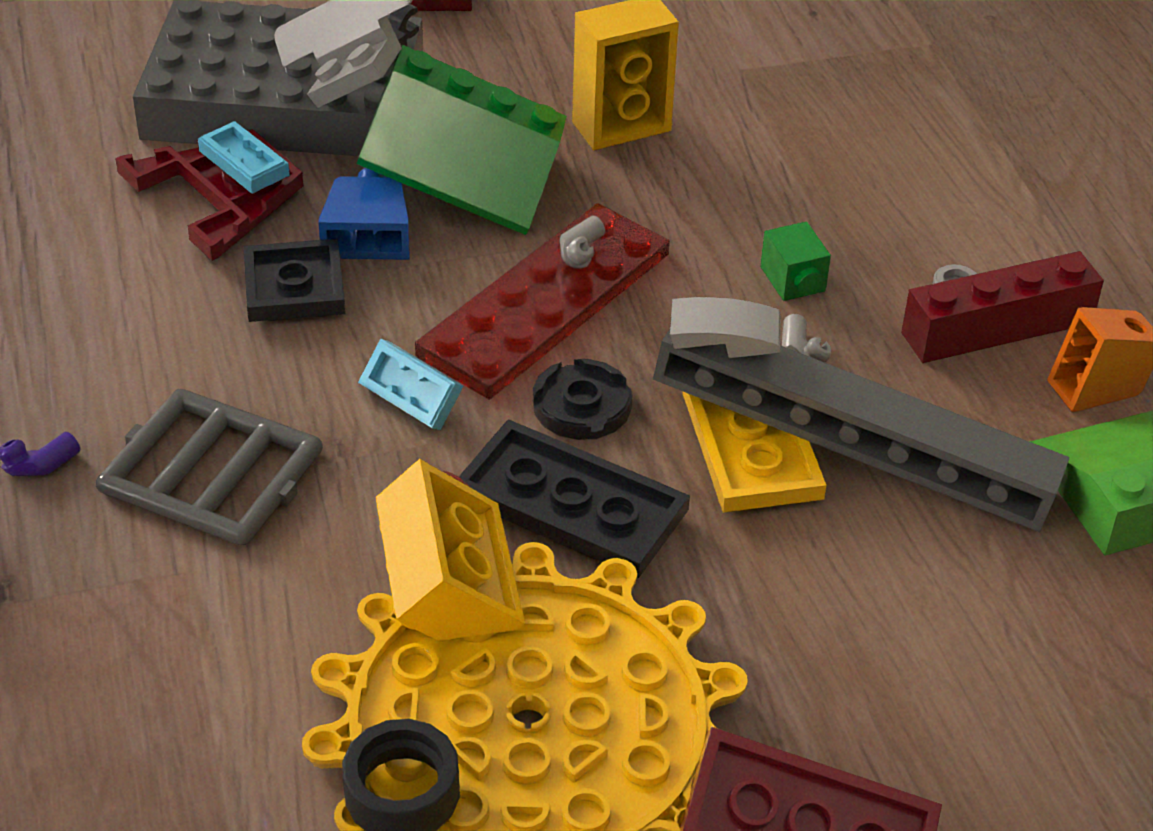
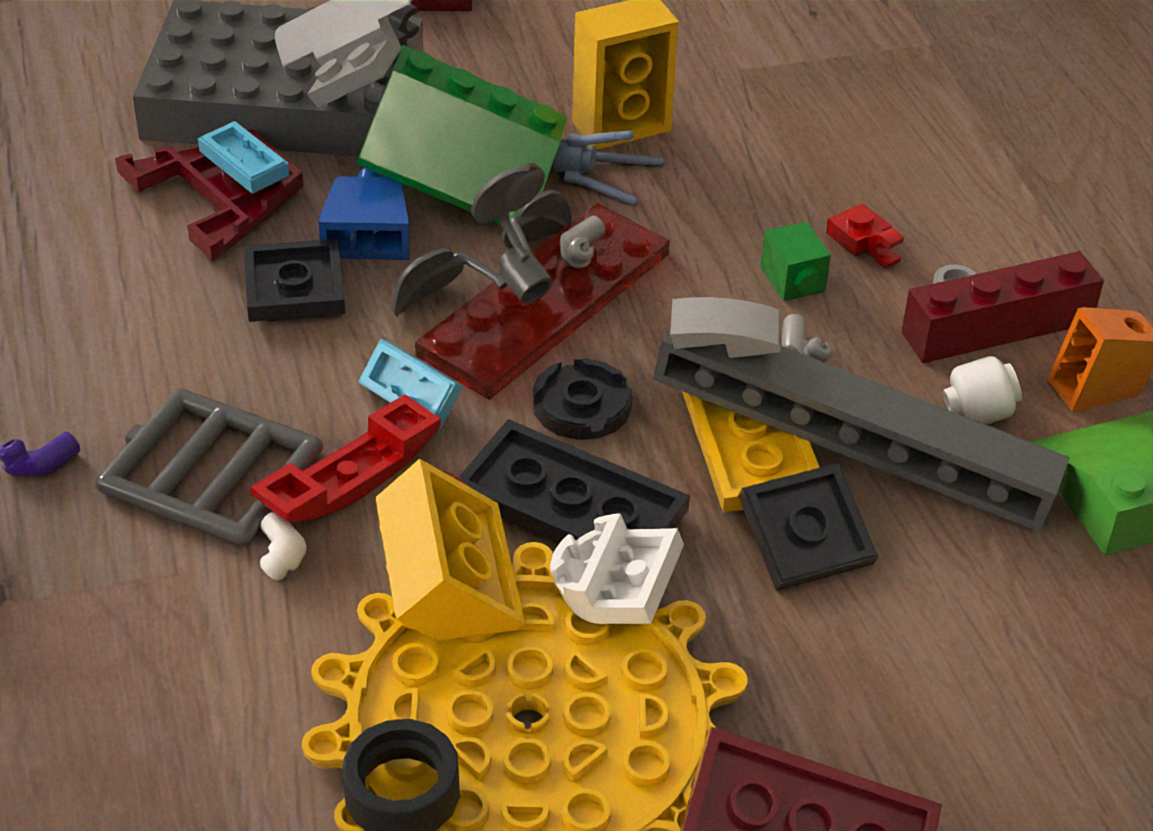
(286, 547): none -> white arm
(355, 469): none -> red slope
(520, 270): none -> dark grey plant
(577, 157): none -> sand blue plant
(616, 571): none -> white slope
(807, 526): none -> black tile
(864, 230): none -> red plate
(983, 390): none -> white head

